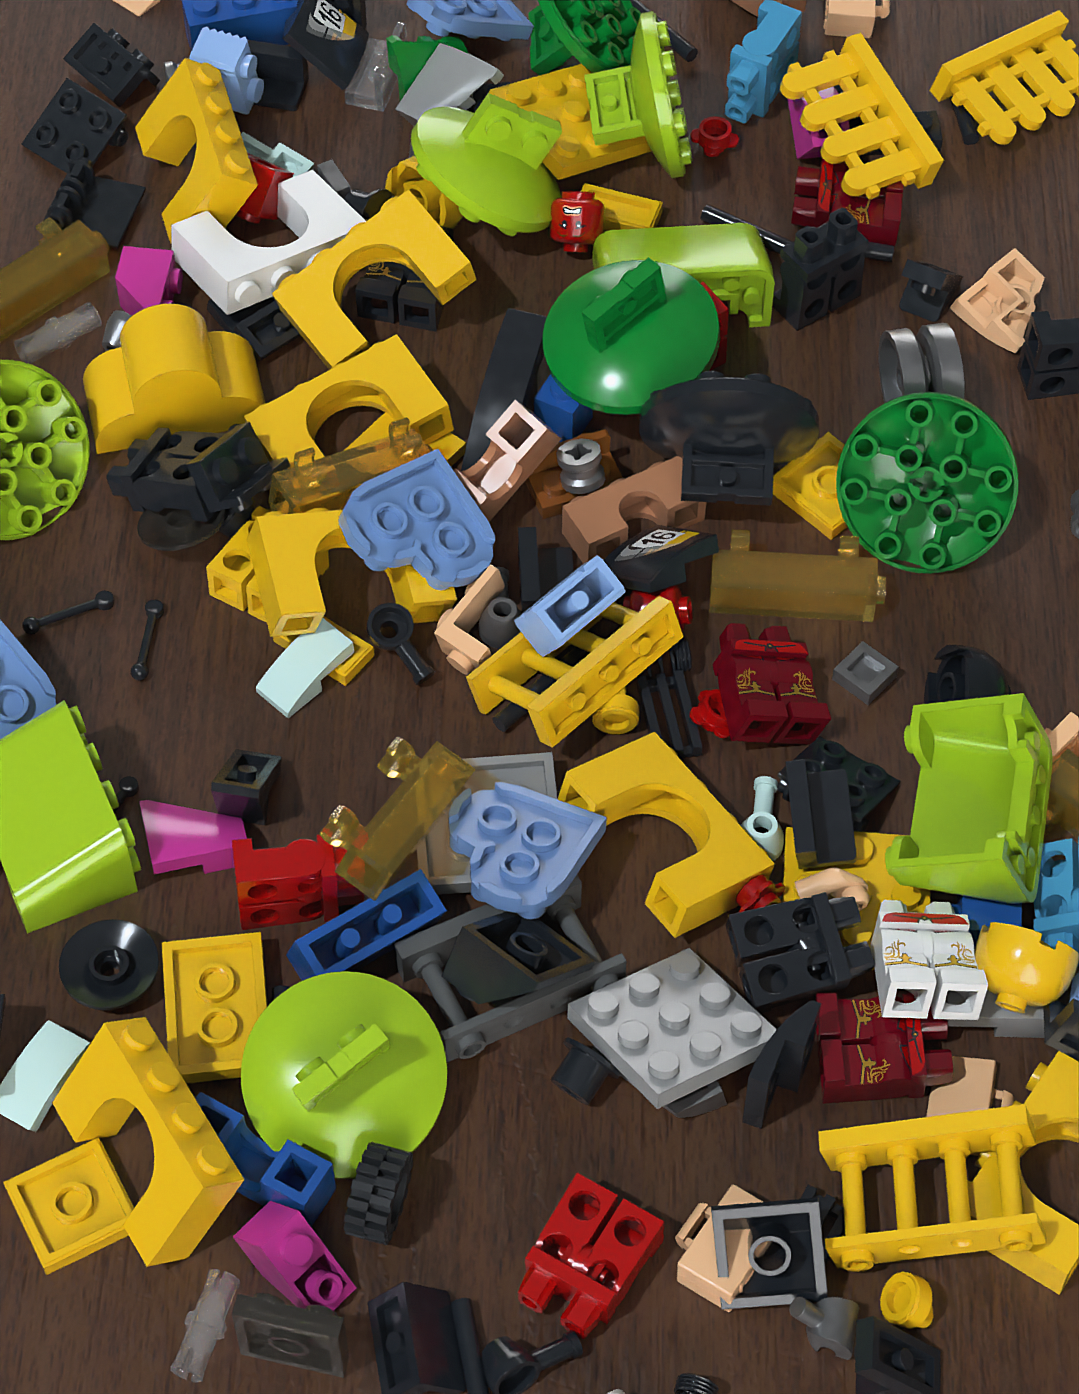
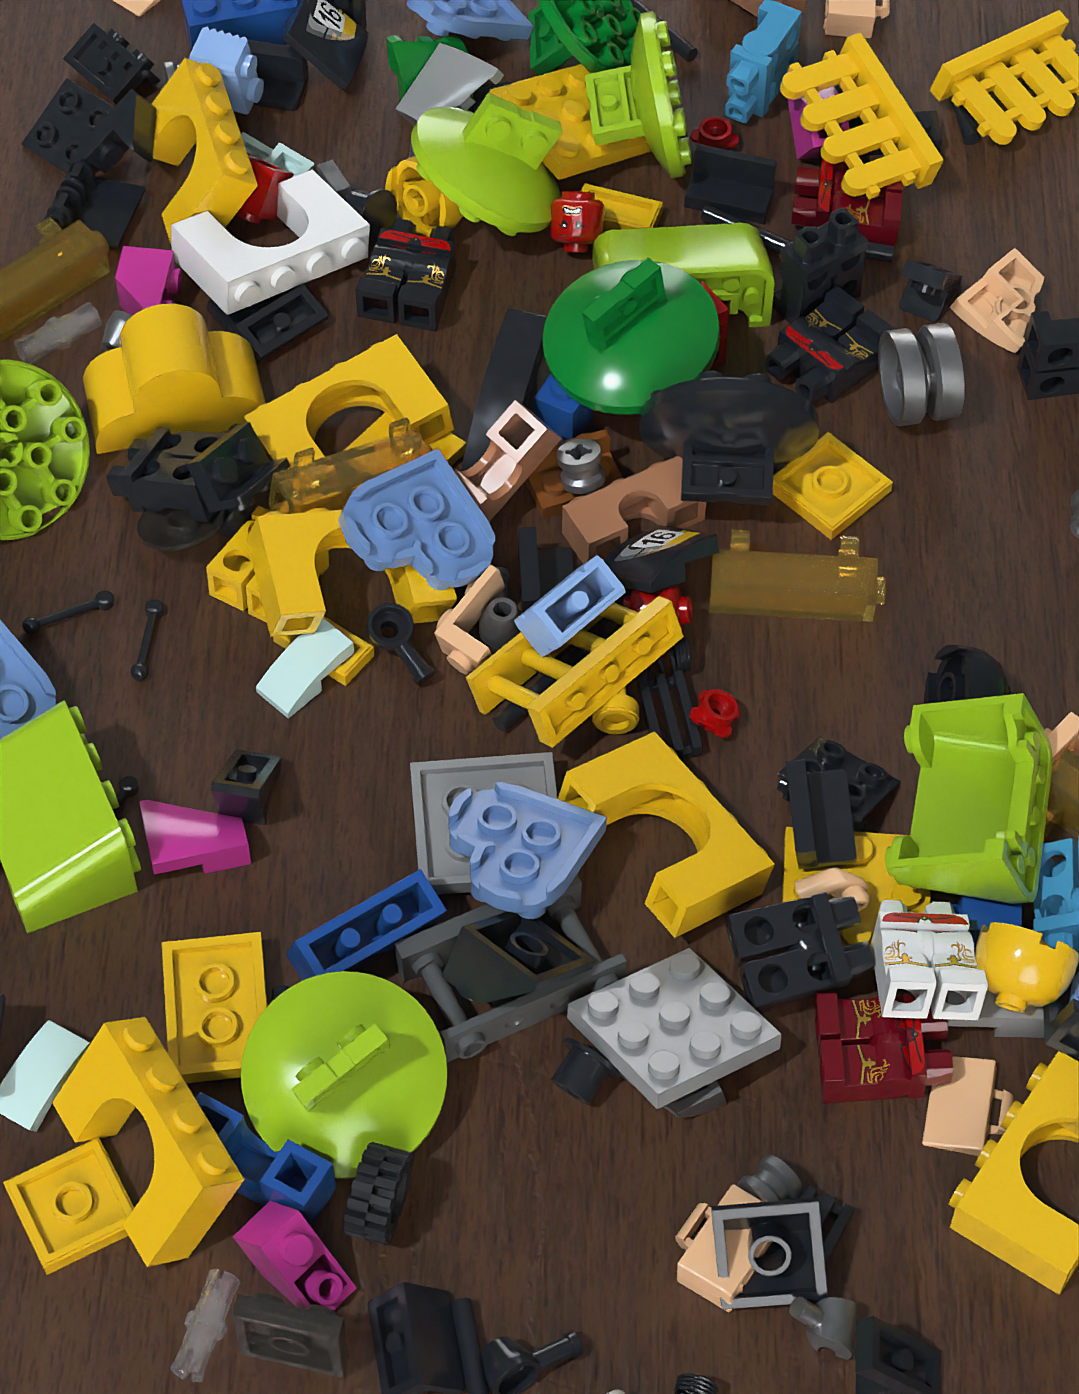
(104, 947): black dish -> none
(125, 127): none -> black slope
(290, 883): red hips -> none
(373, 78): clear panel -> none
(398, 234): yellow arch -> none
(403, 822): clear yellow brick -> none
(589, 1255): red hips -> none
(731, 183): none -> black panel
(759, 893): red plate -> none
(762, 816): light aqua bar -> none
(768, 684): dark red hips -> none
(772, 1181): none -> flat silver wheel
(781, 1062): black slope -> none
(829, 347): none -> black hips
(865, 673): flat silver tile -> none
(901, 1146): yellow fence -> none
(907, 1301): yellow tile -> none
(927, 482): green bracket -> none

